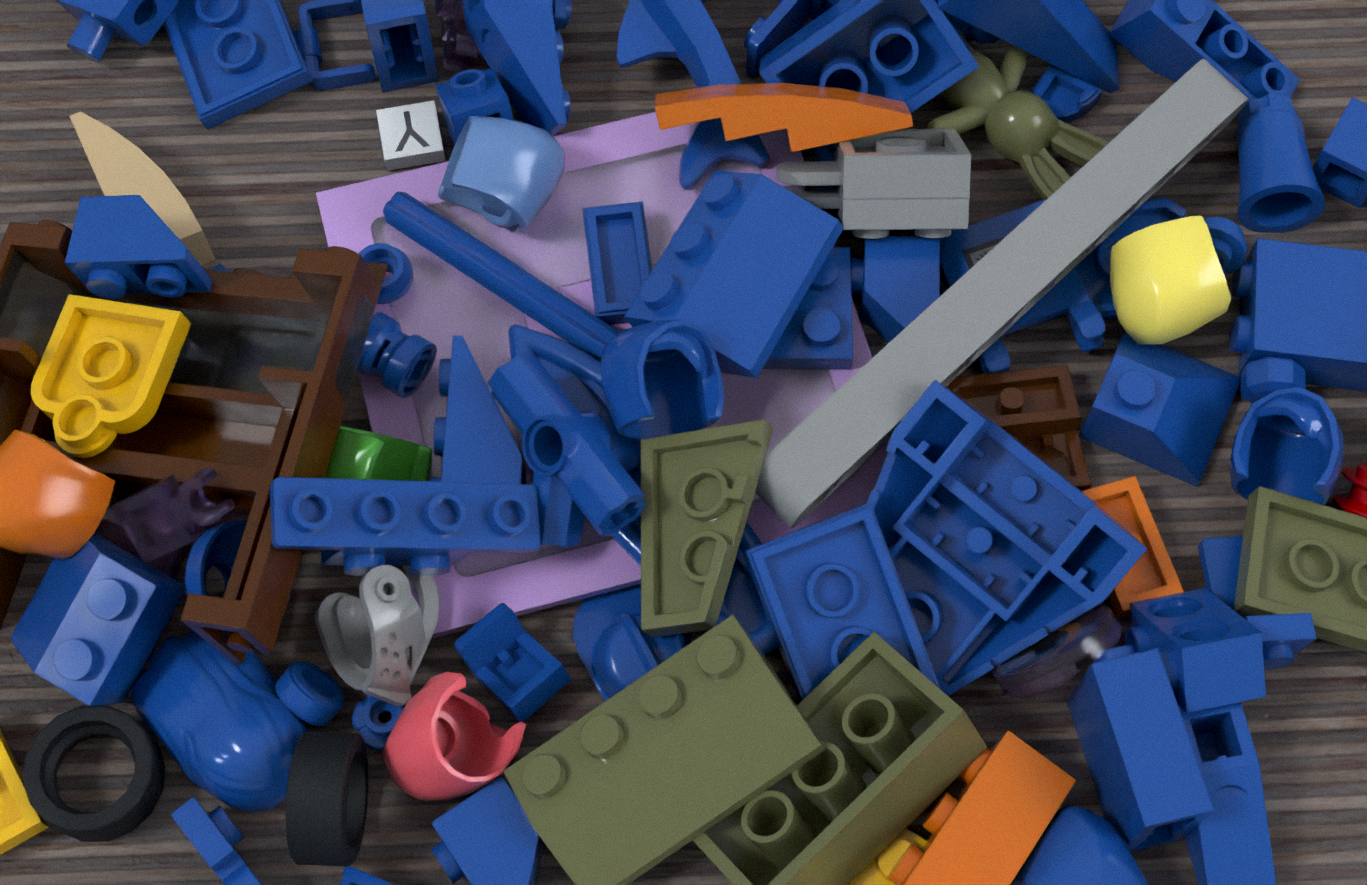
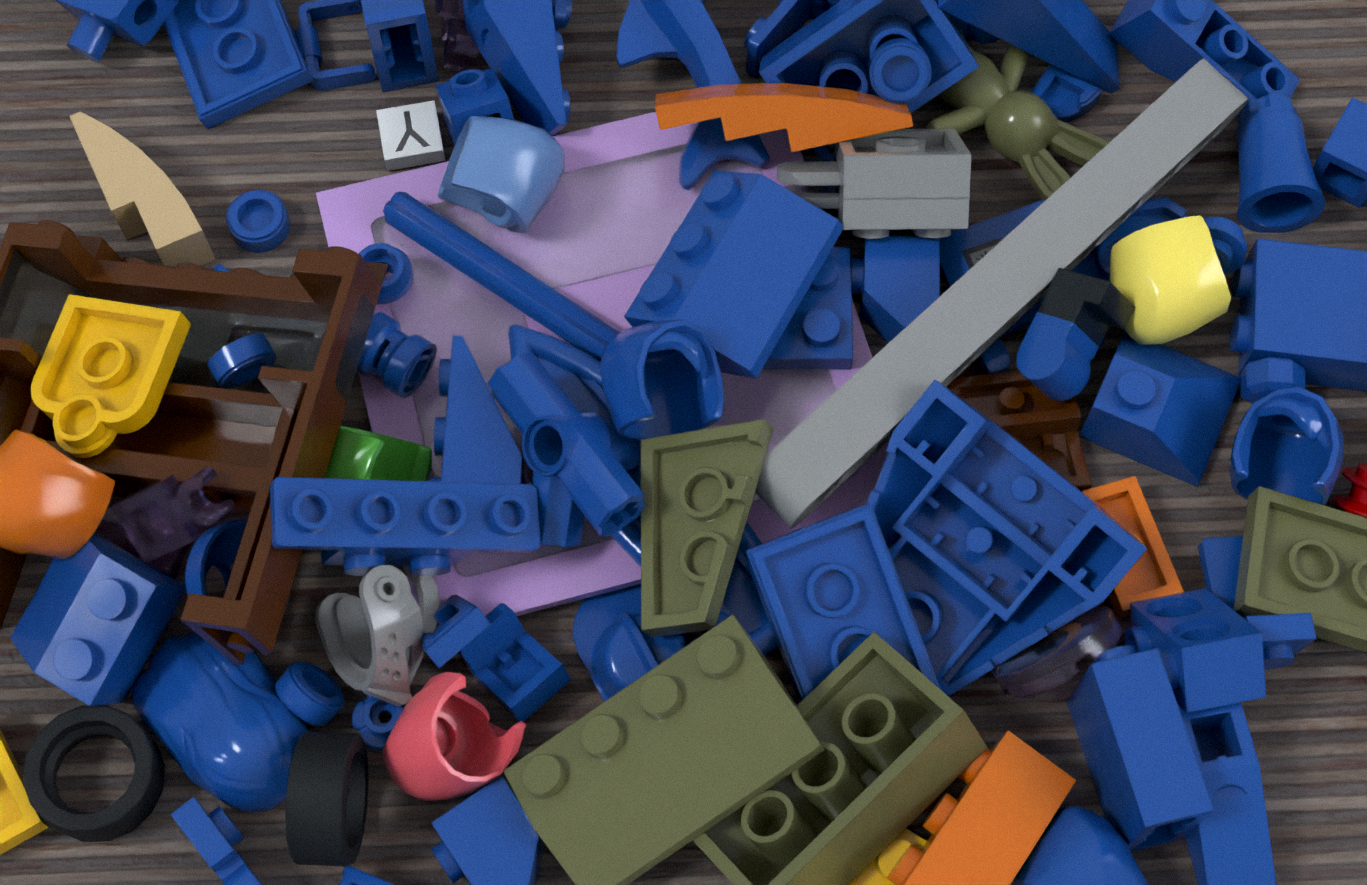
(128, 249): blue slope -> none
(241, 360): none -> blue tile
(258, 221): none -> blue tile
(457, 627): none -> blue tile
(616, 257): blue tile -> none
(899, 70): none -> blue tile
(1069, 332): none -> leg

